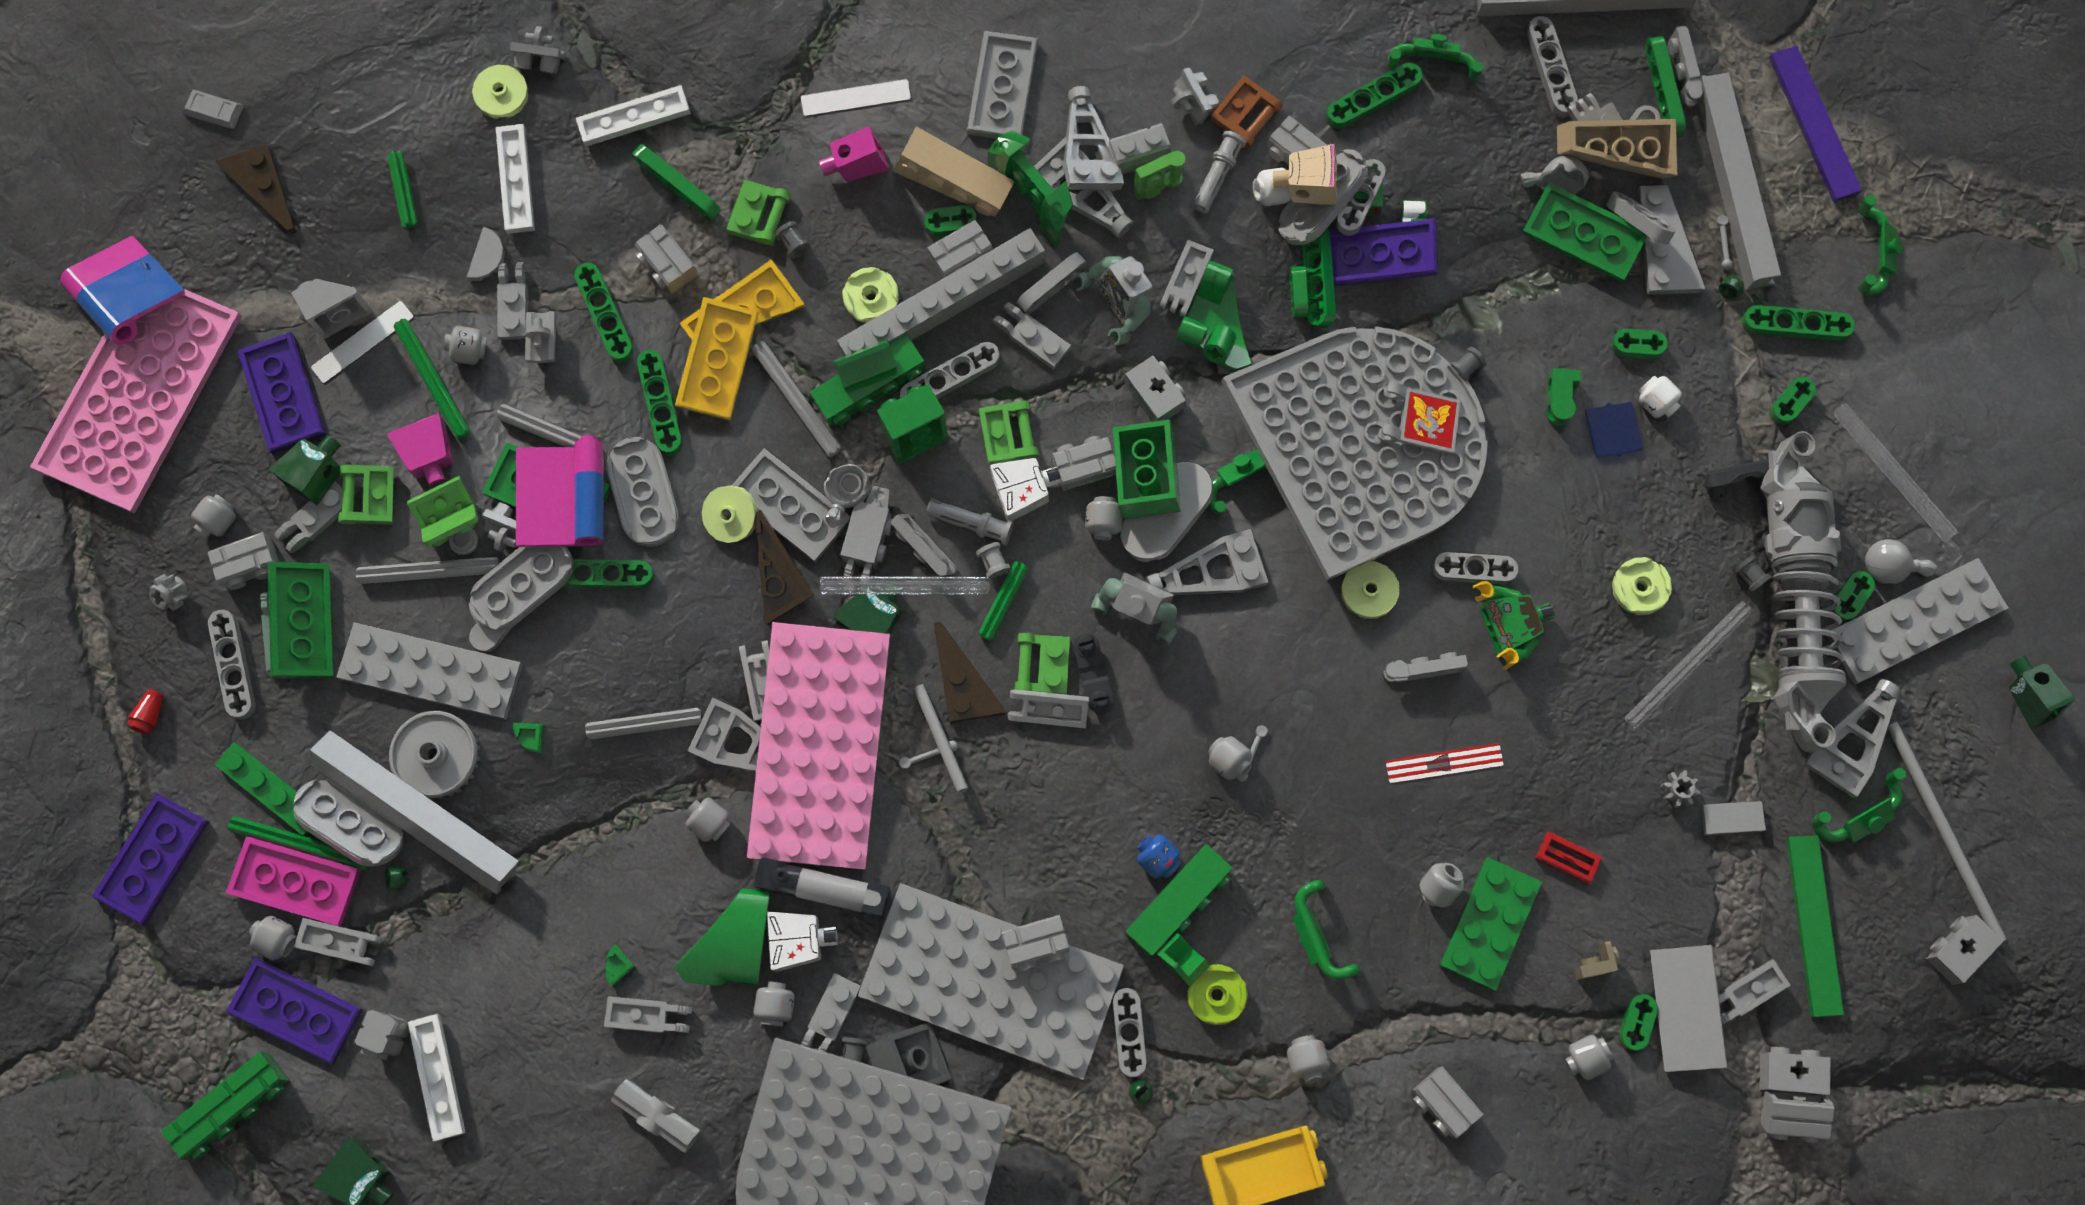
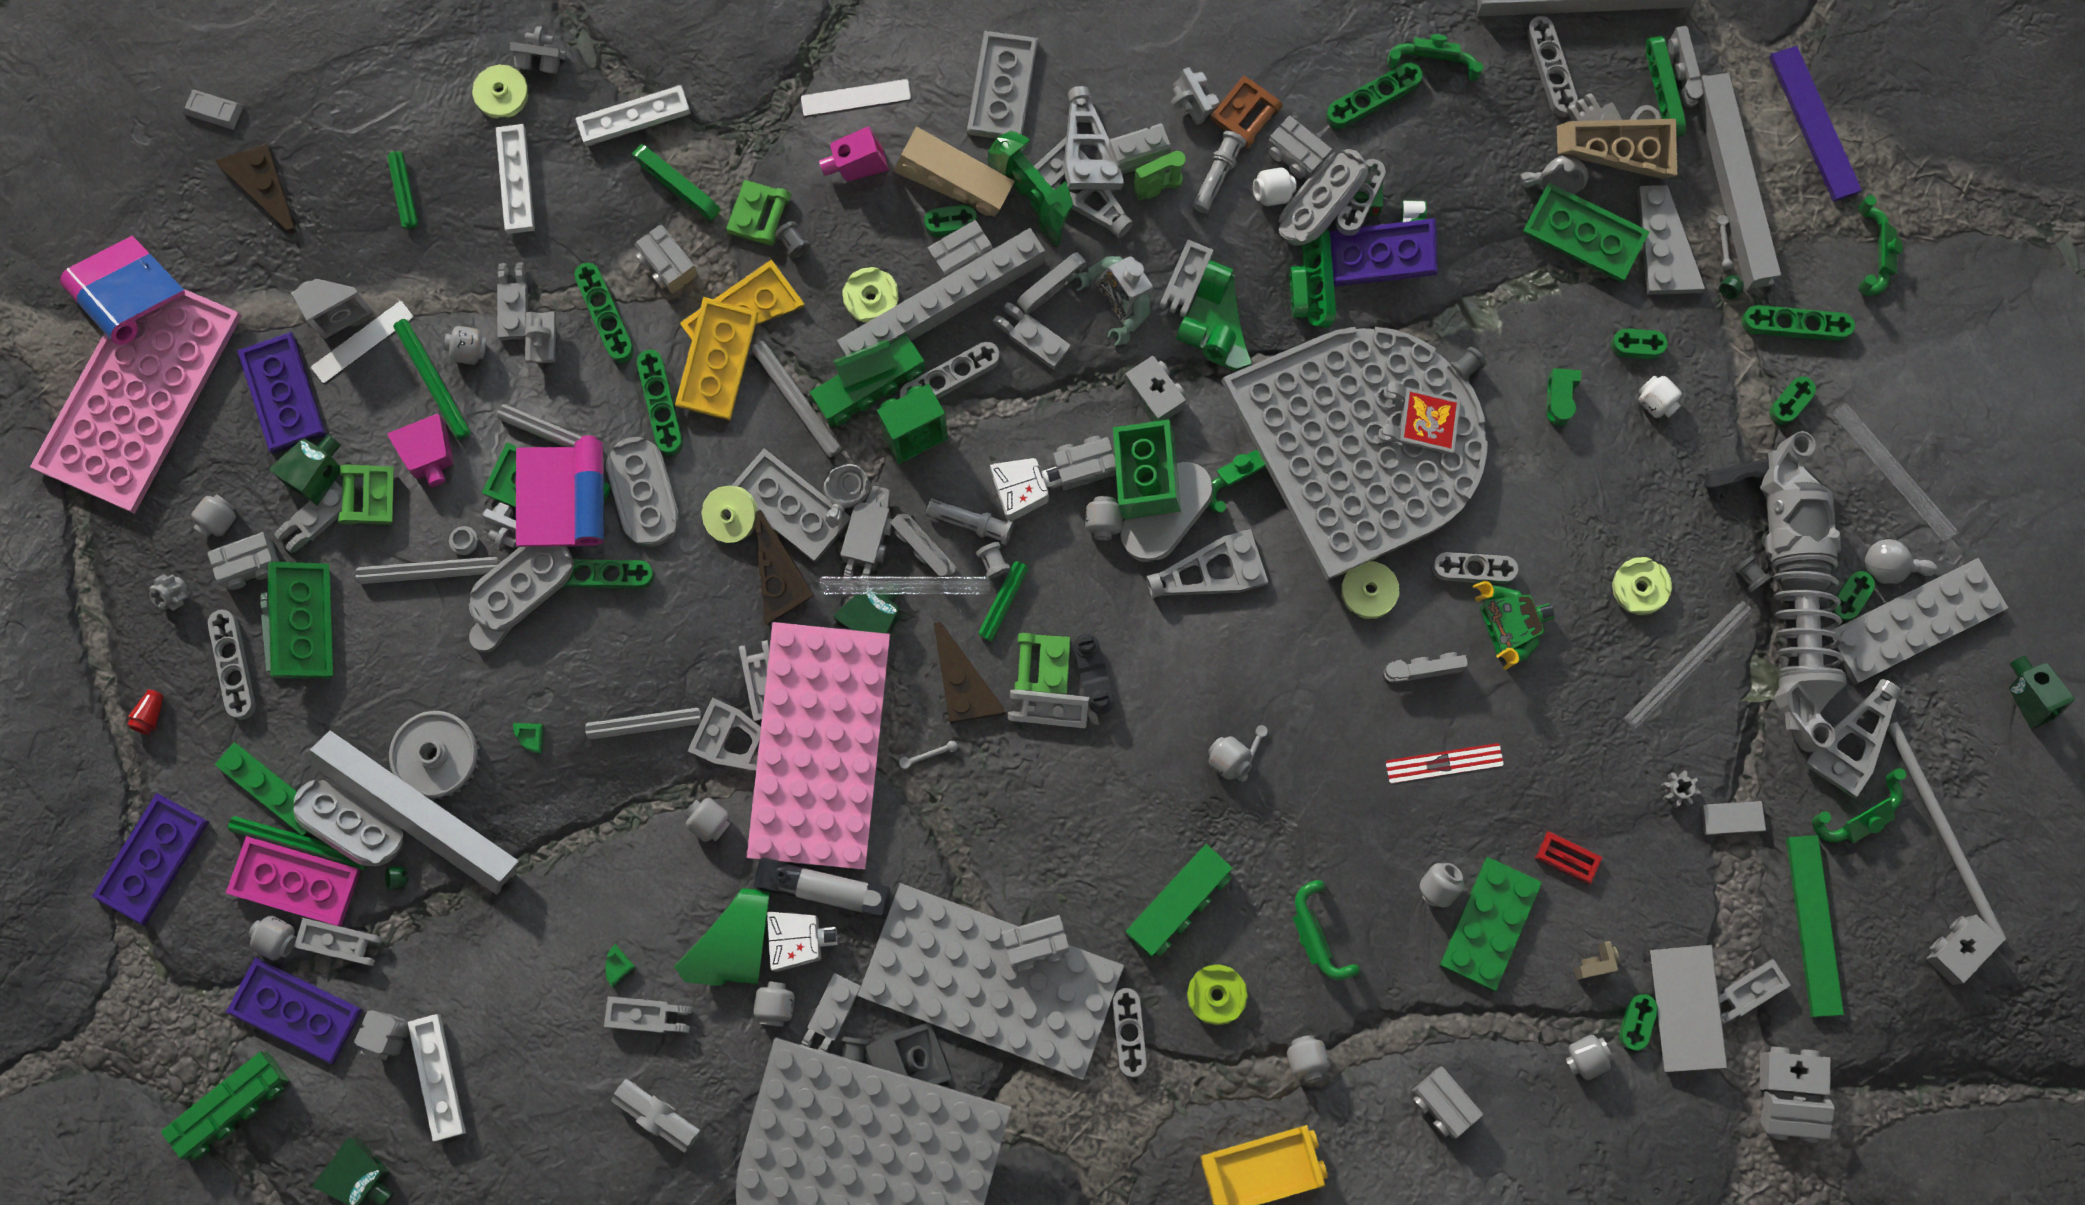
(429, 671): light grey plate -> none
(444, 512): bright green bracket -> none
(486, 256): light grey tile -> none
(940, 738): light grey bar -> none
(998, 432): bright green plate -> none
(1135, 1088): dark green hinge -> none
(1140, 602): torso -> none
(1158, 856): blue head -> none
(1183, 960): green panel -> none
(1310, 176): tan torso -> none
(1613, 429): clear blue piece -> none
(1641, 217): light grey beam -> none

